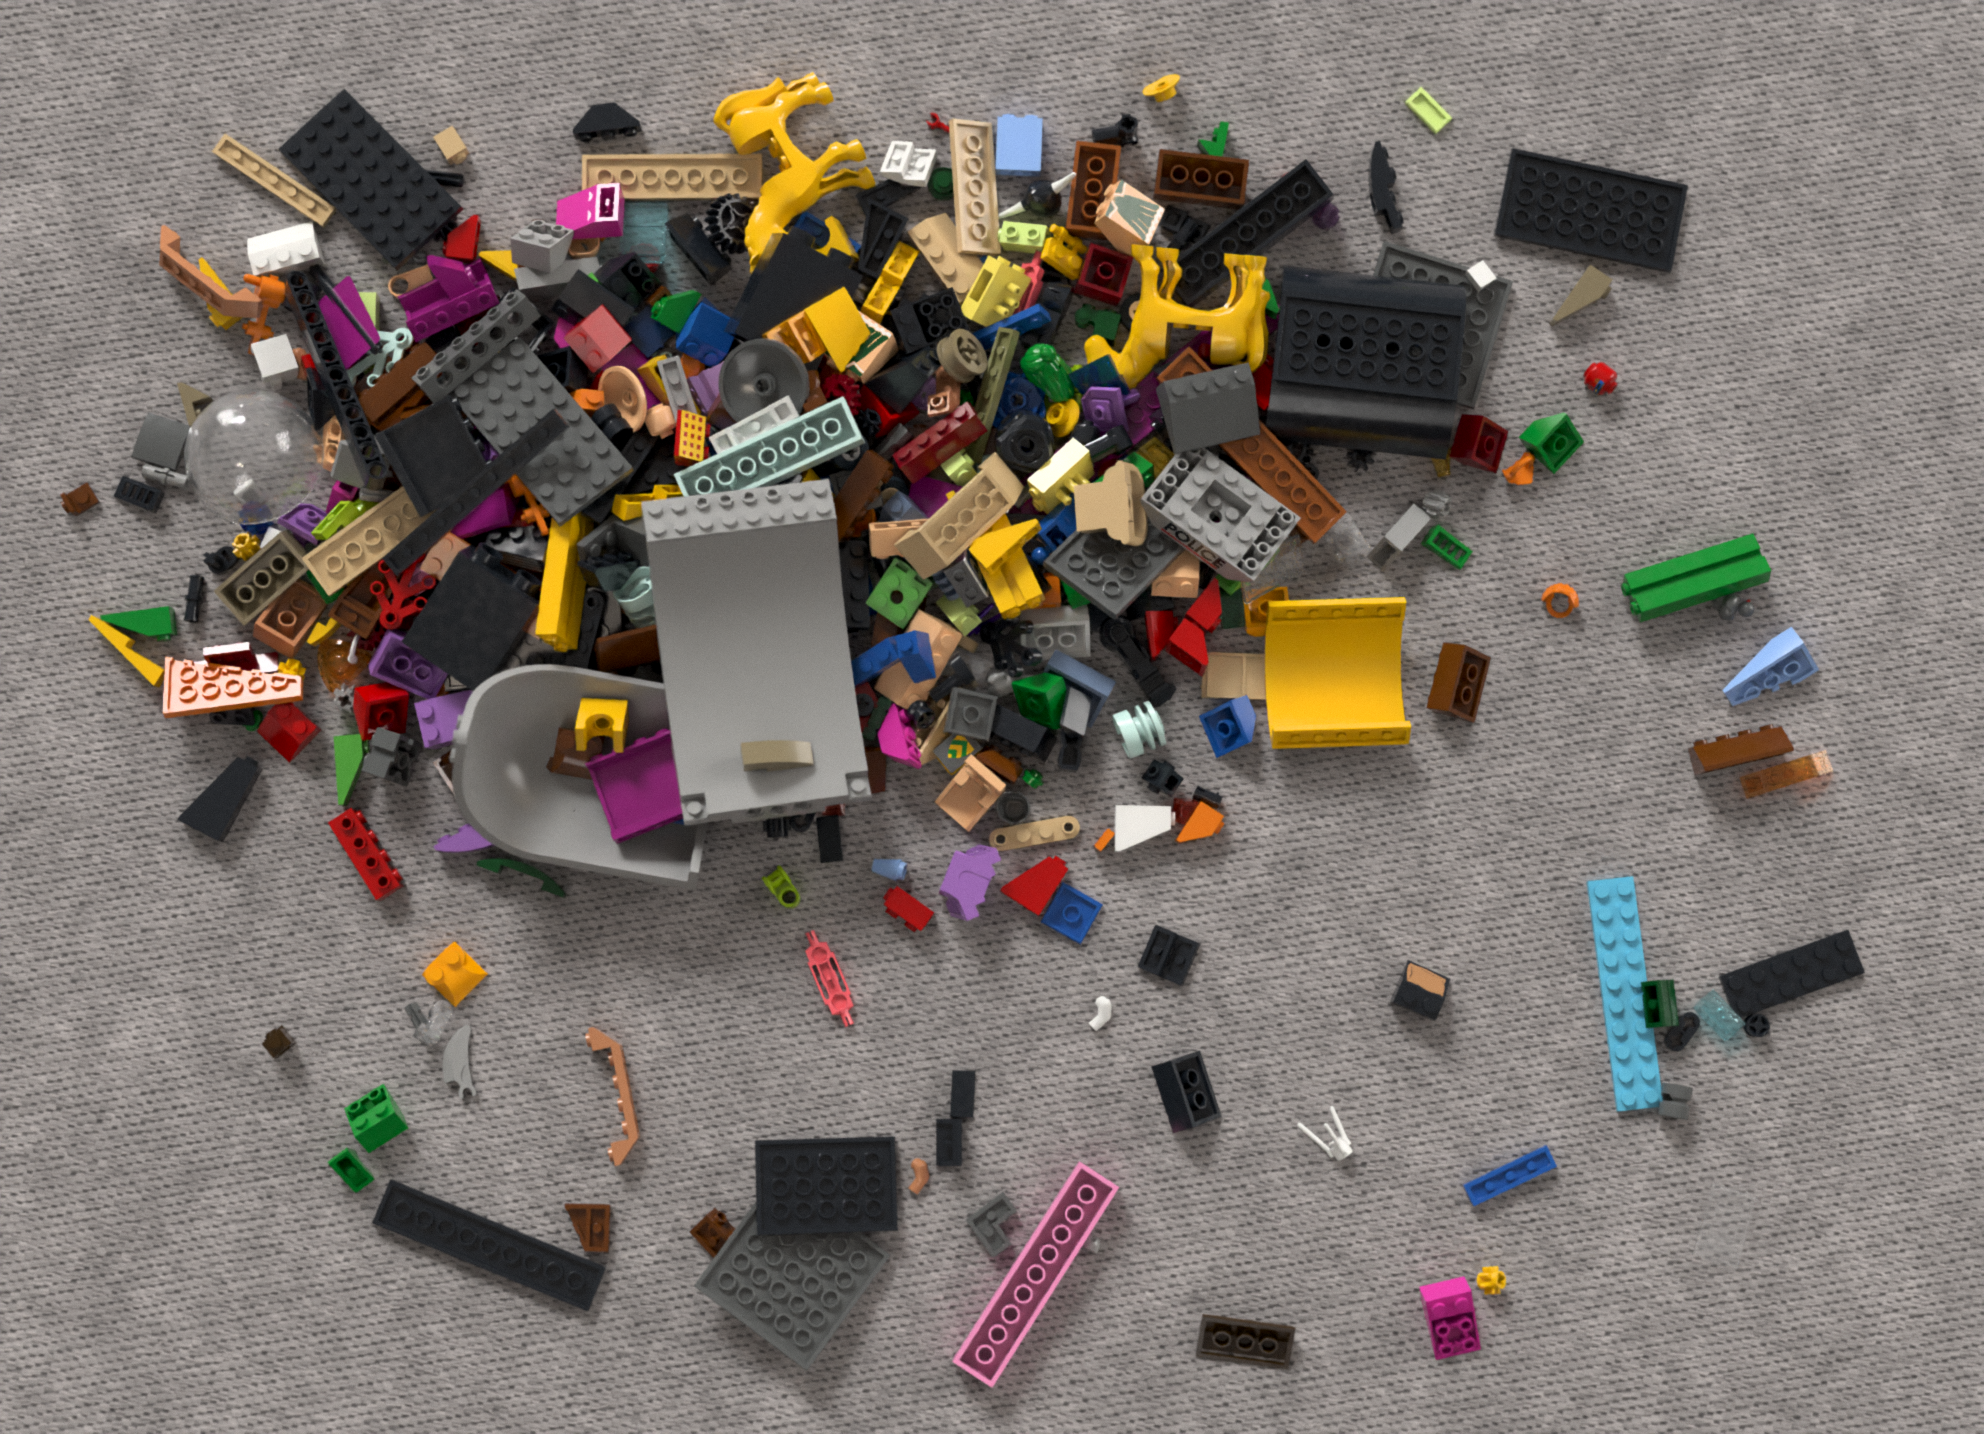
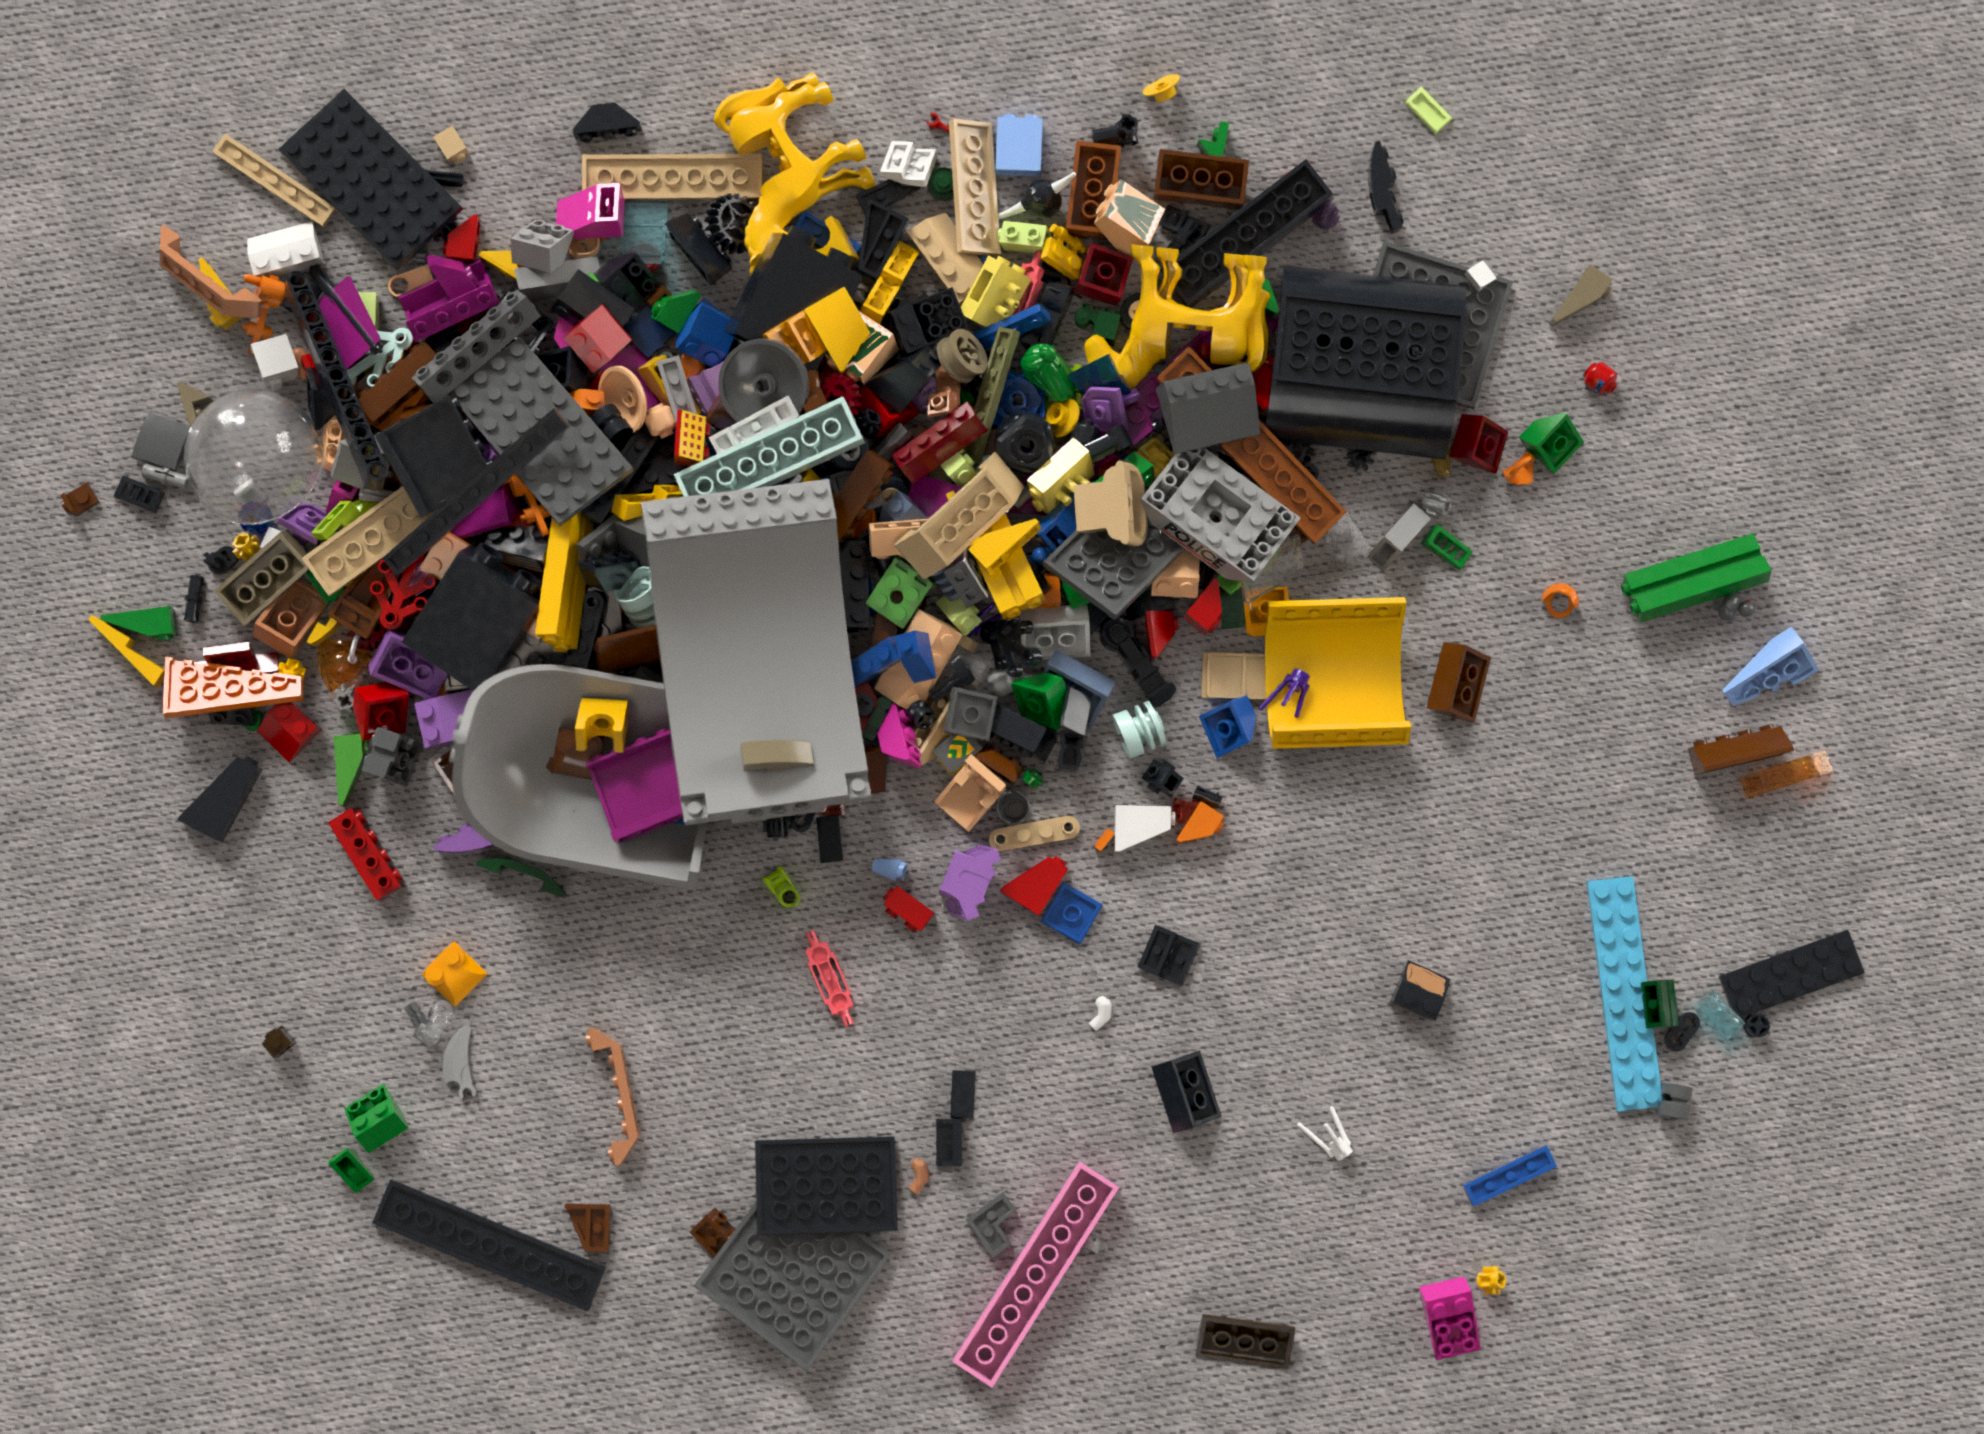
(1189, 646): red slope -> none
(1296, 682): none -> dark purple plant
(1591, 210): black plate -> none

